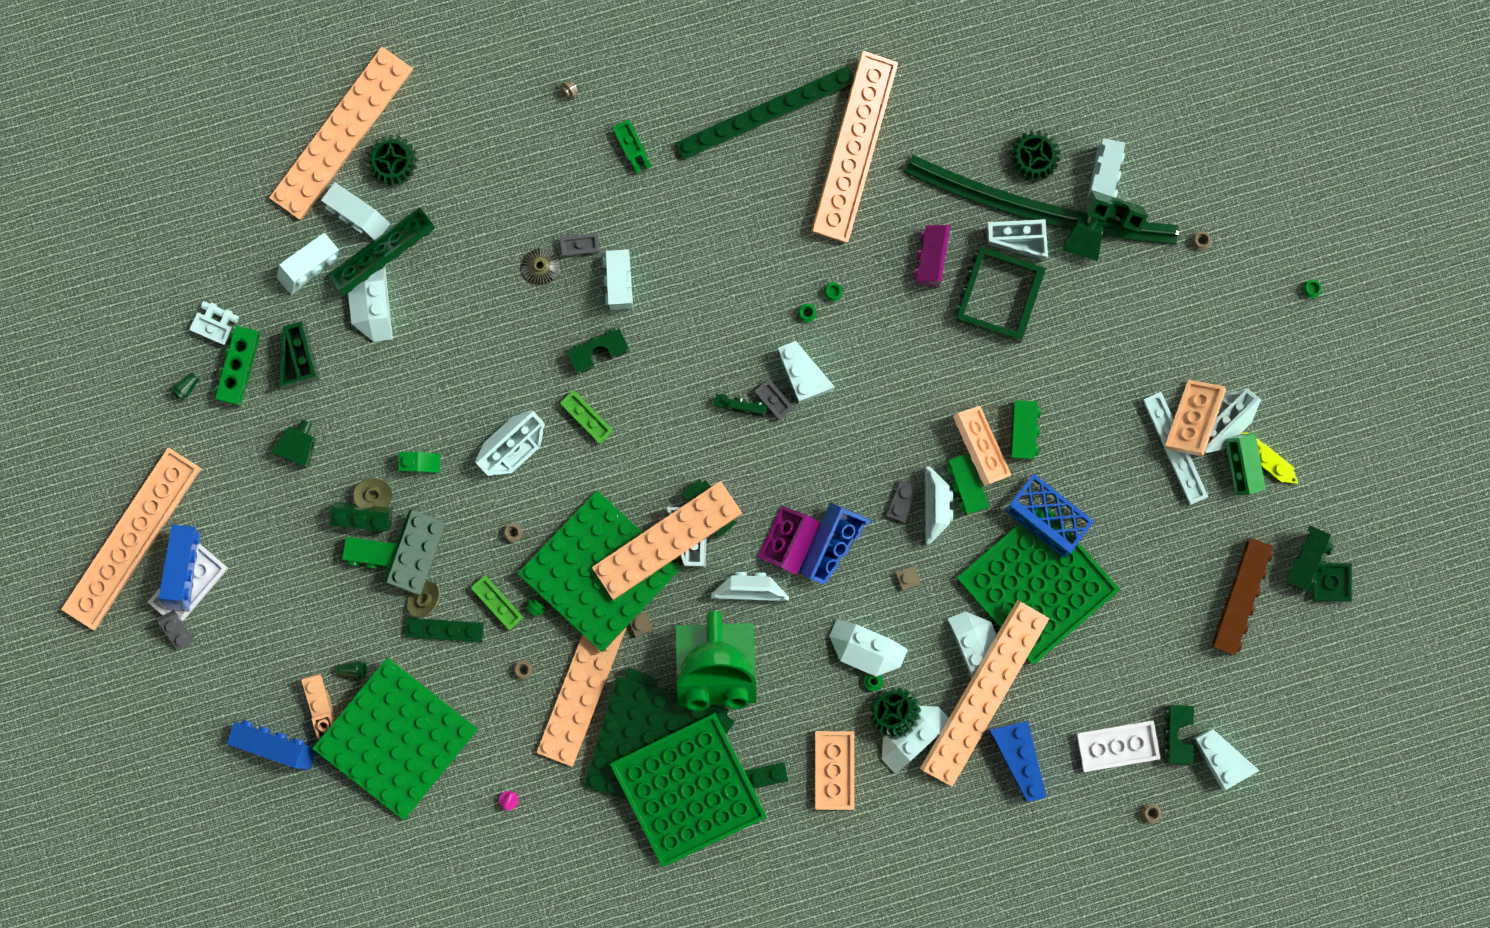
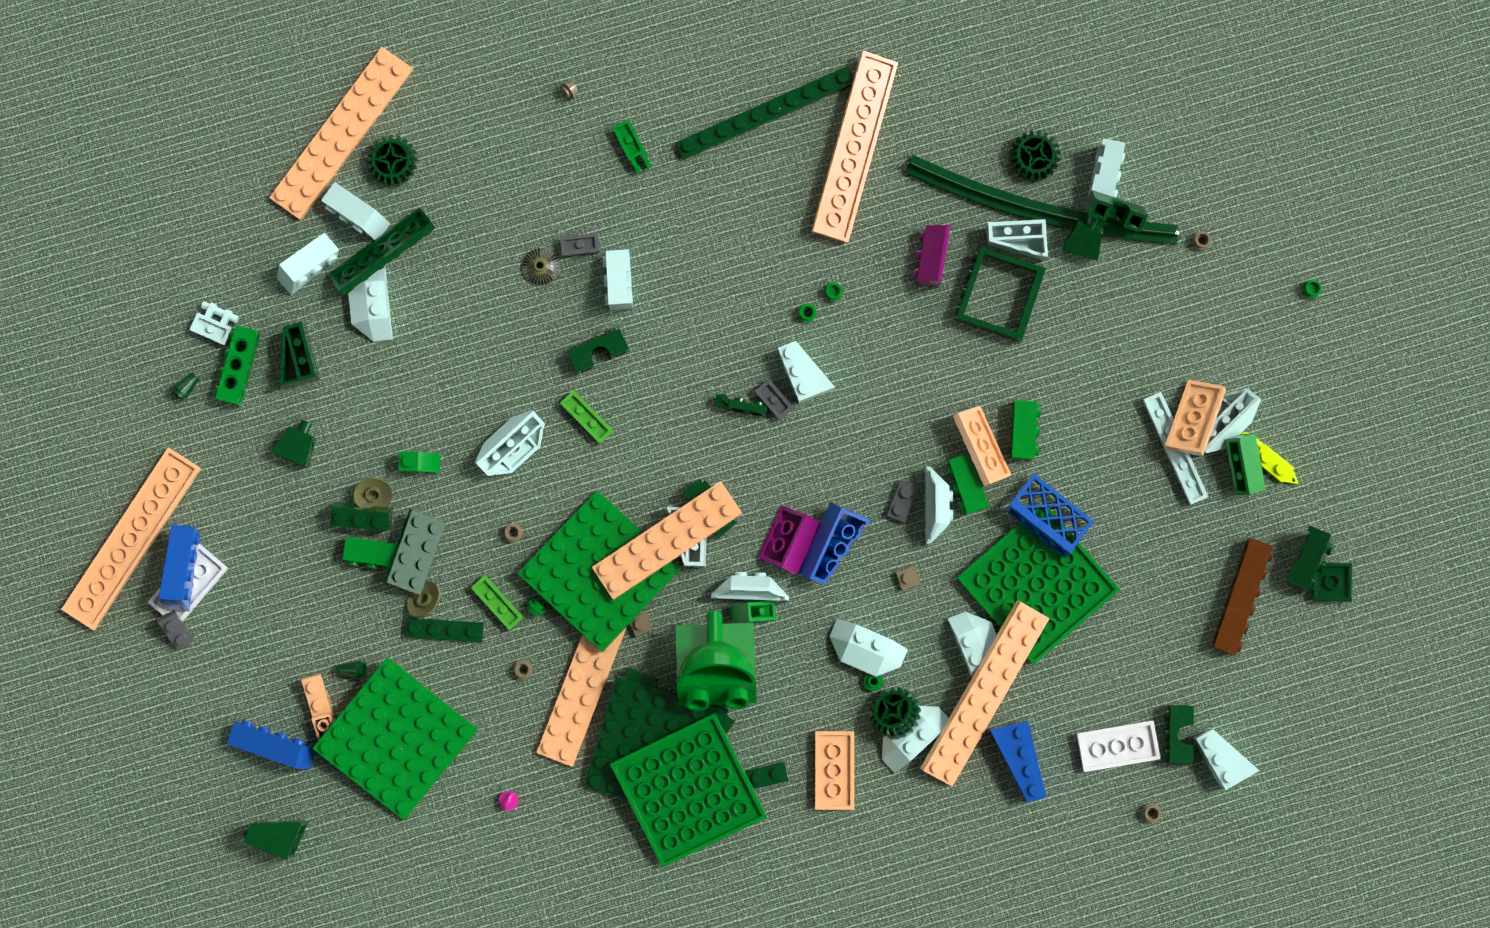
(276, 837): none -> dark green slope
(753, 612): none -> green slope

